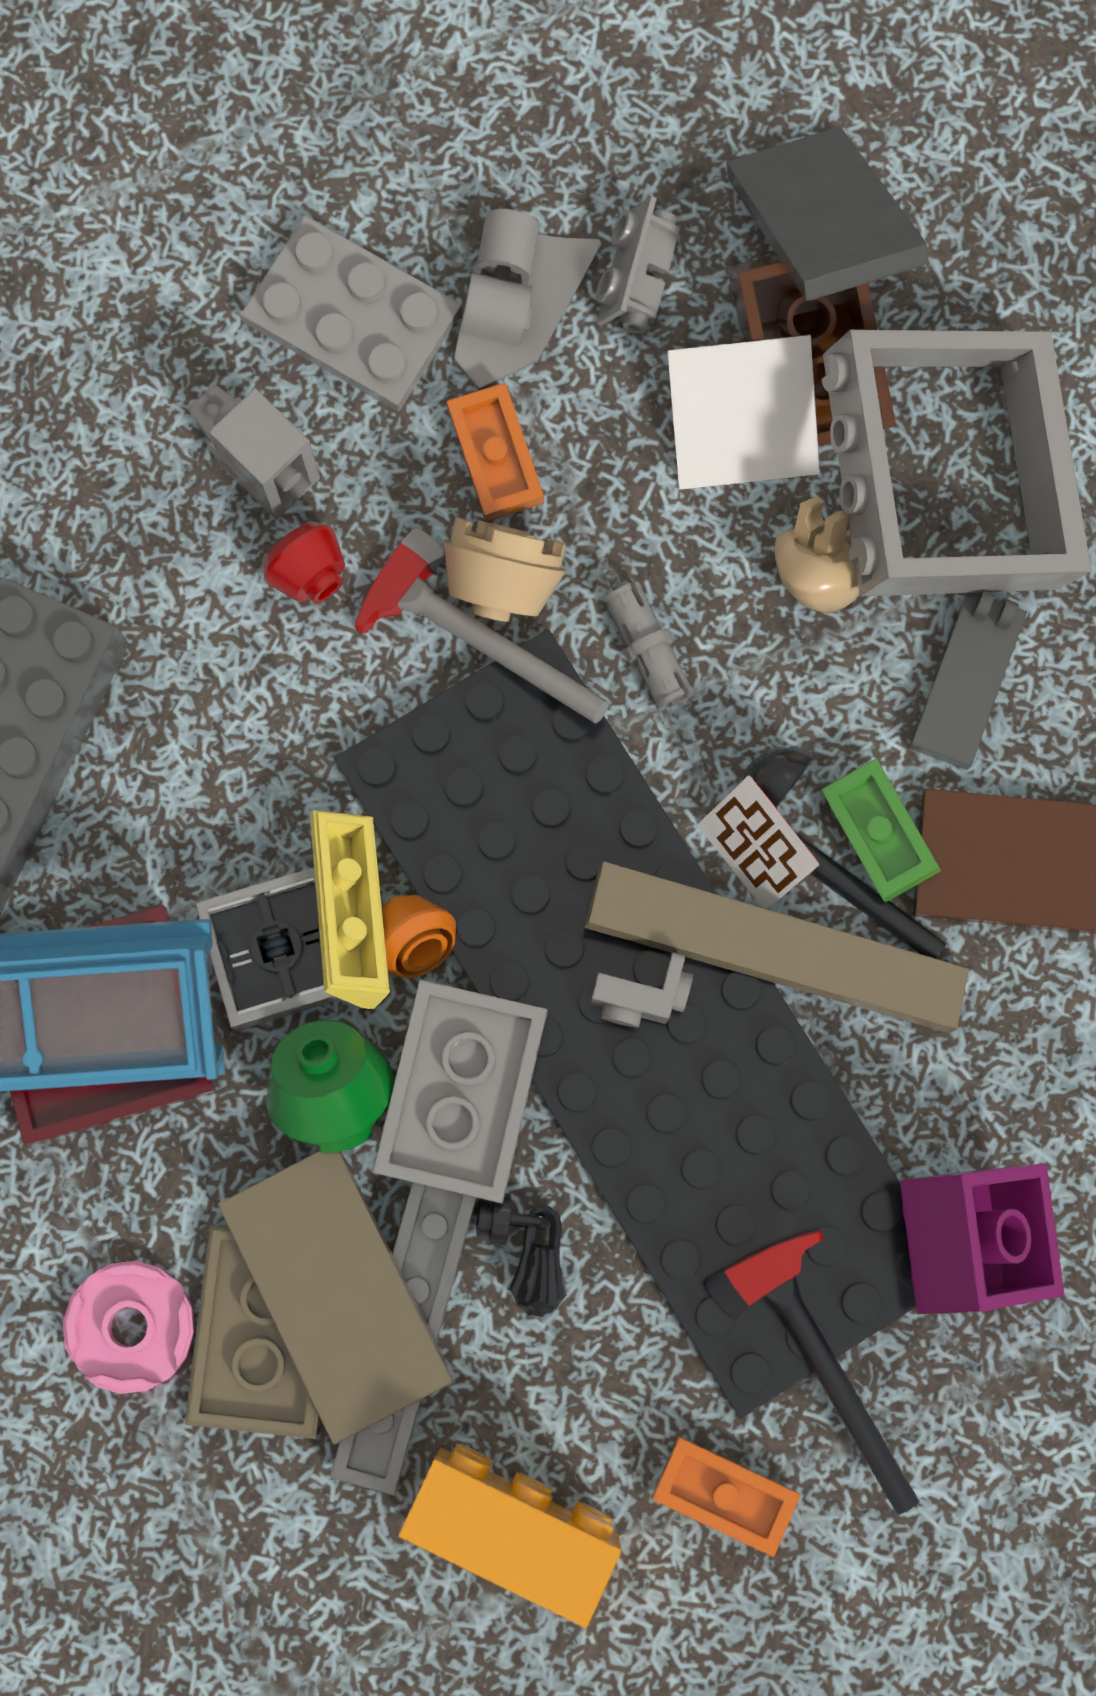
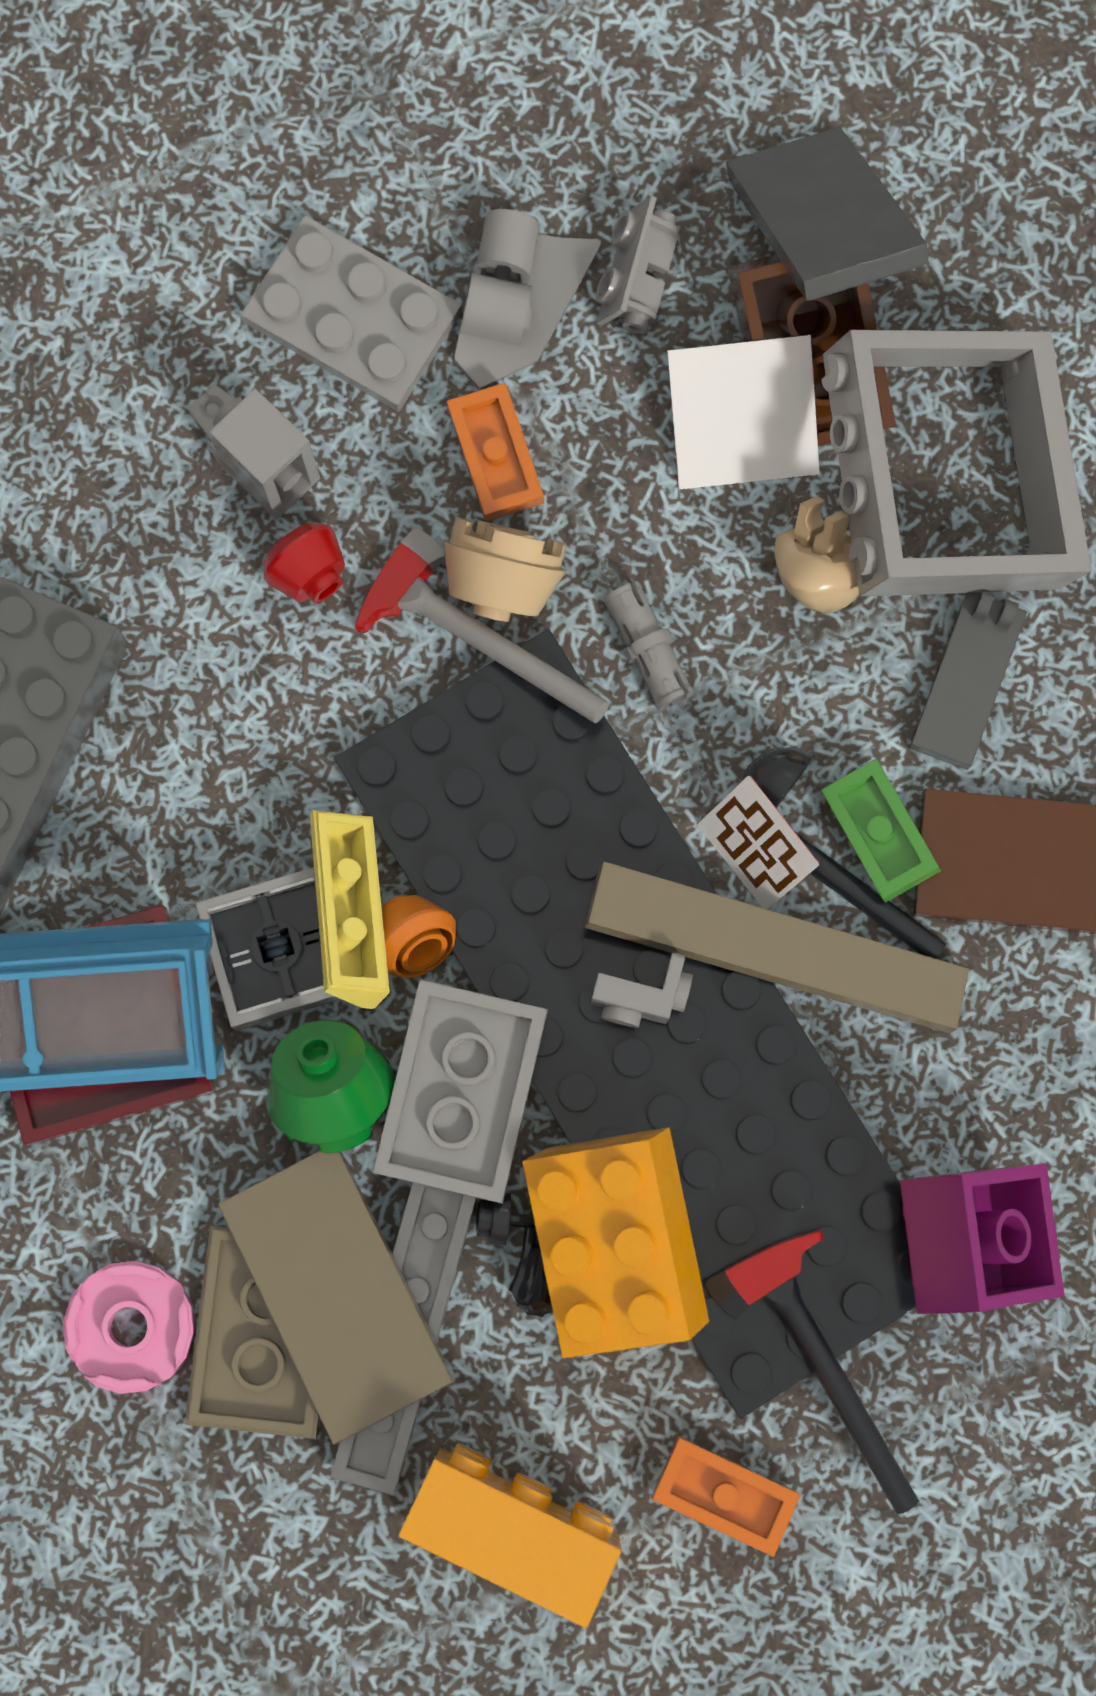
(616, 1243): none -> light orange brick

